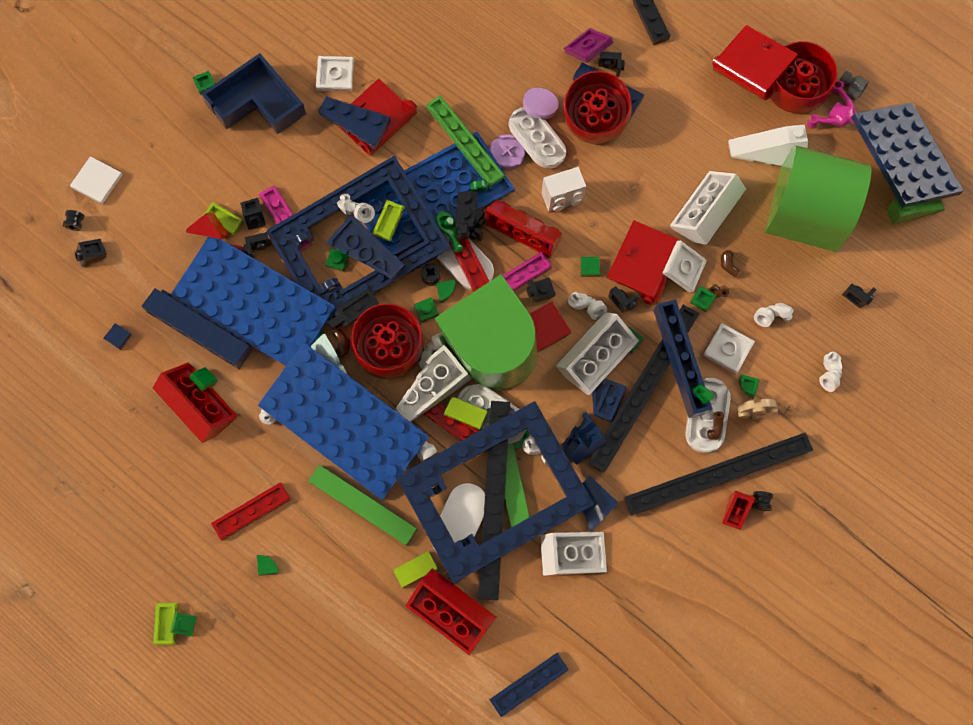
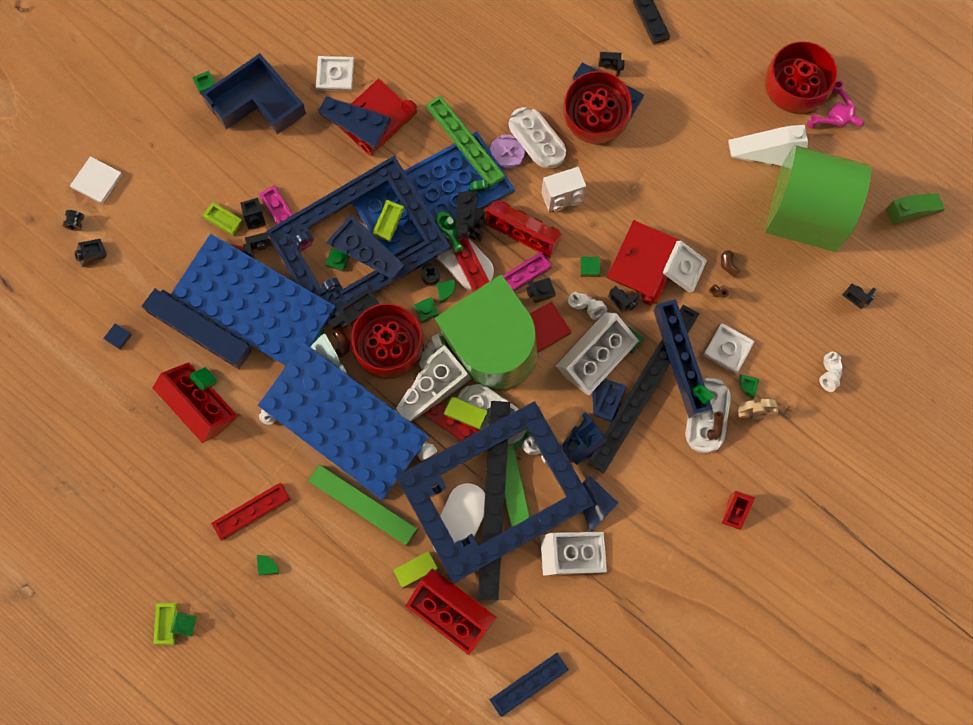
(208, 226): red slope -> none
(363, 212): white arm -> none
(540, 103): lavender tile -> none
(588, 45): magenta tile -> none
(703, 299): green tile -> none
(708, 206): white slope -> none
(718, 474): black plate -> none
(754, 62): red door -> none
(762, 501): black wheel -> none
(765, 316): white arm -> none
(856, 84): dark grey piece -> none
(907, 154): plate -> none

